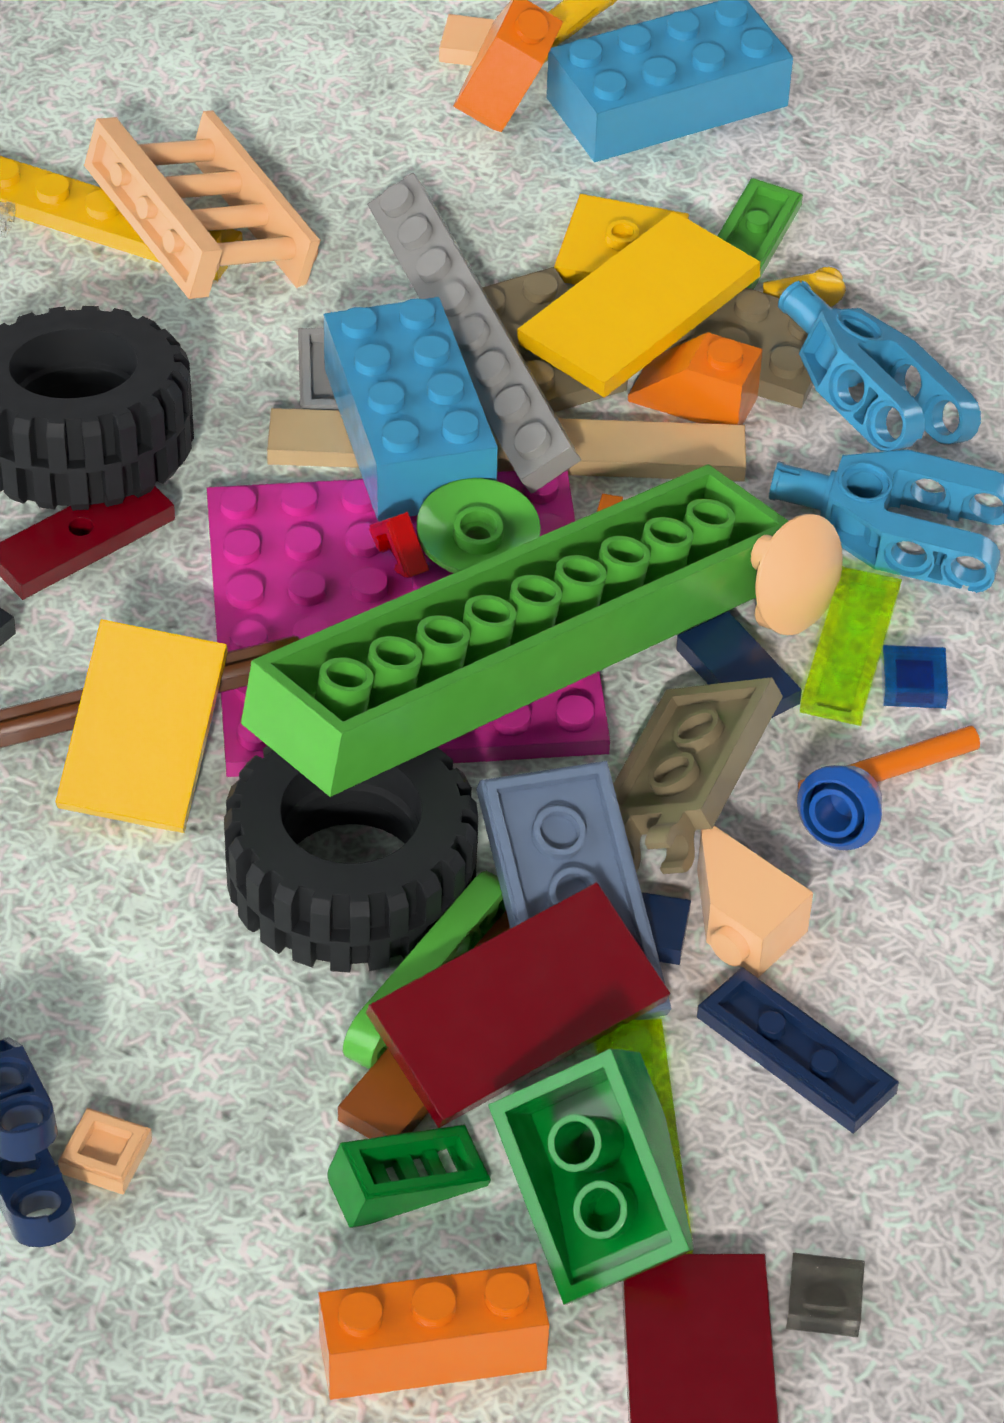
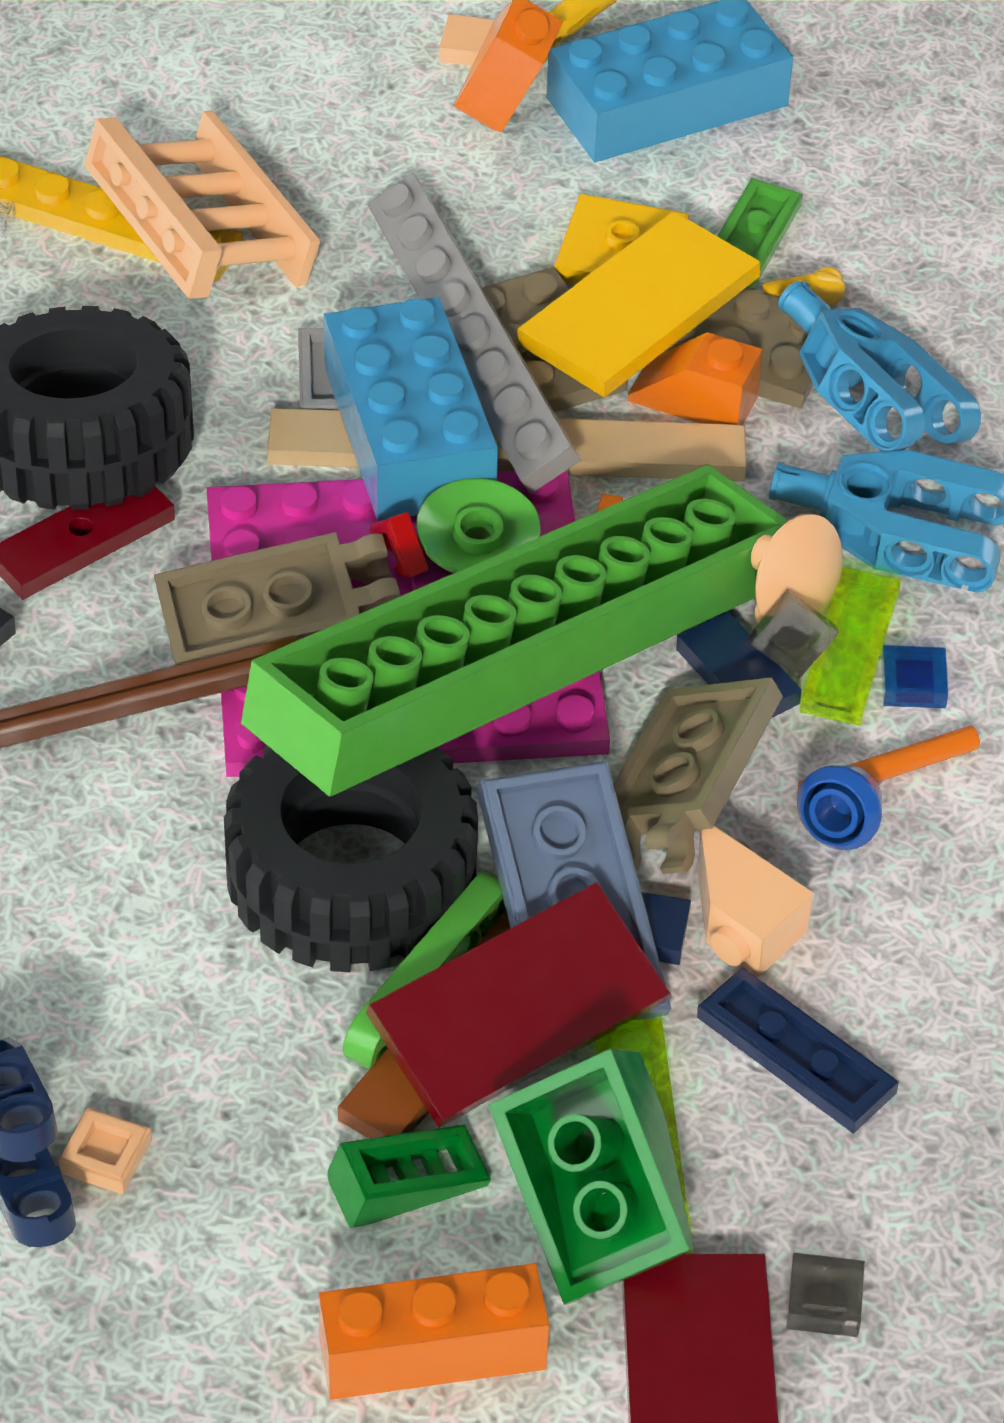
(142, 726): yellow tile -> none
(272, 594): none -> dark tan tile
(793, 634): none -> clear smoke plate

